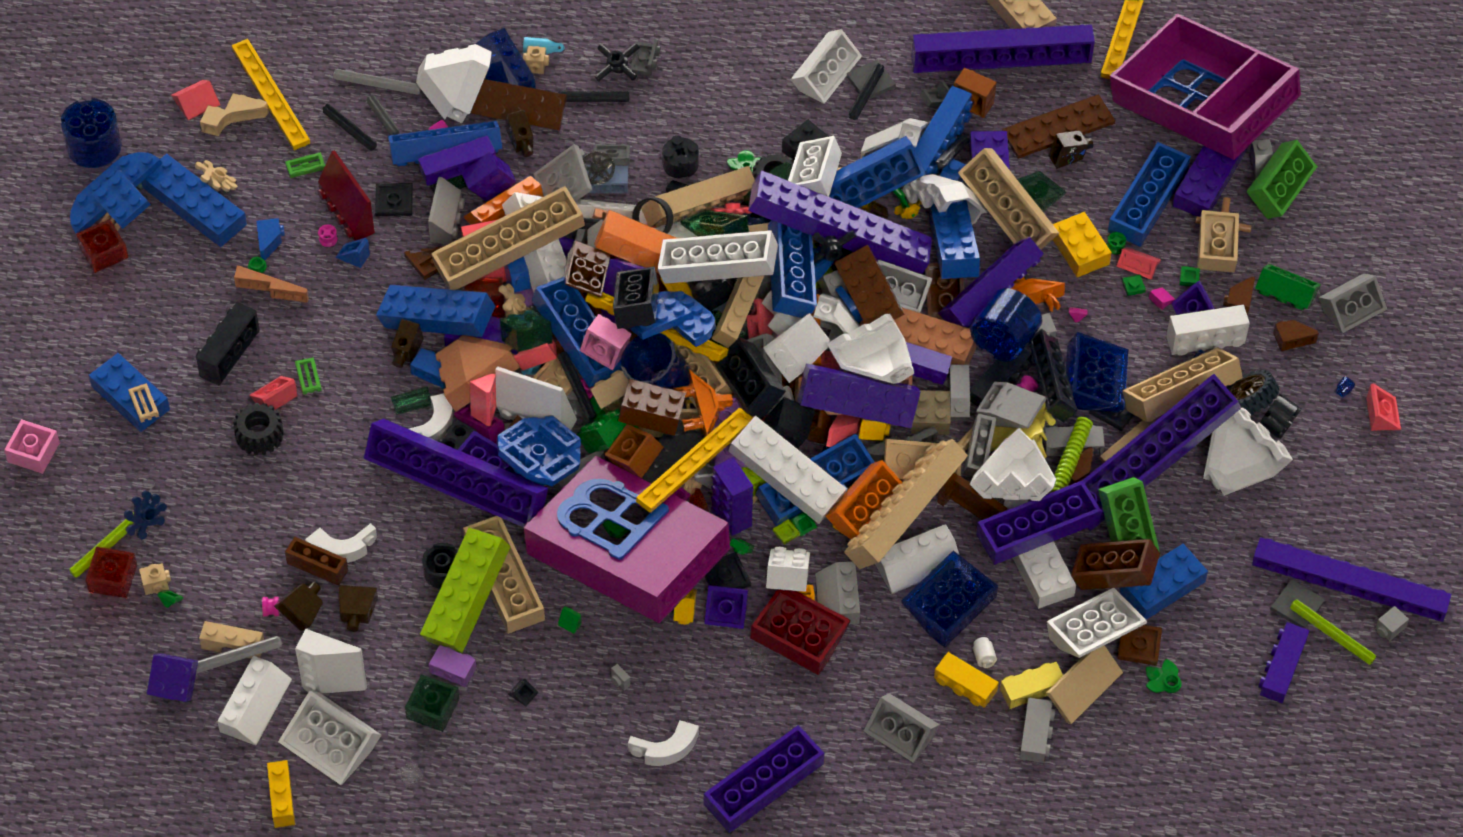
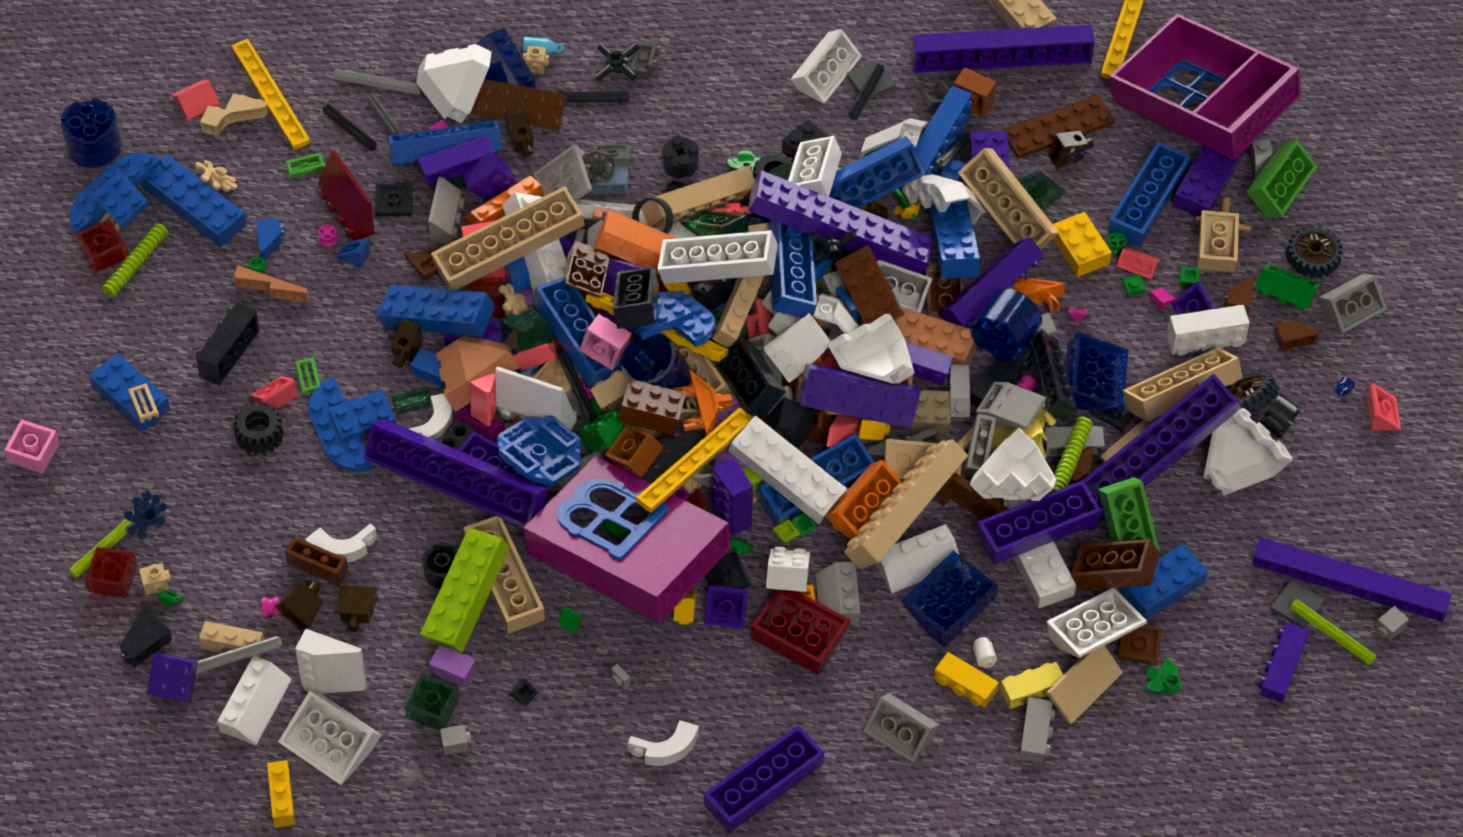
(135, 260): none -> lime piece
(144, 638): none -> black slope
(342, 423): none -> blue plate
(455, 739): none -> light grey brick
(1326, 252): none -> wheel

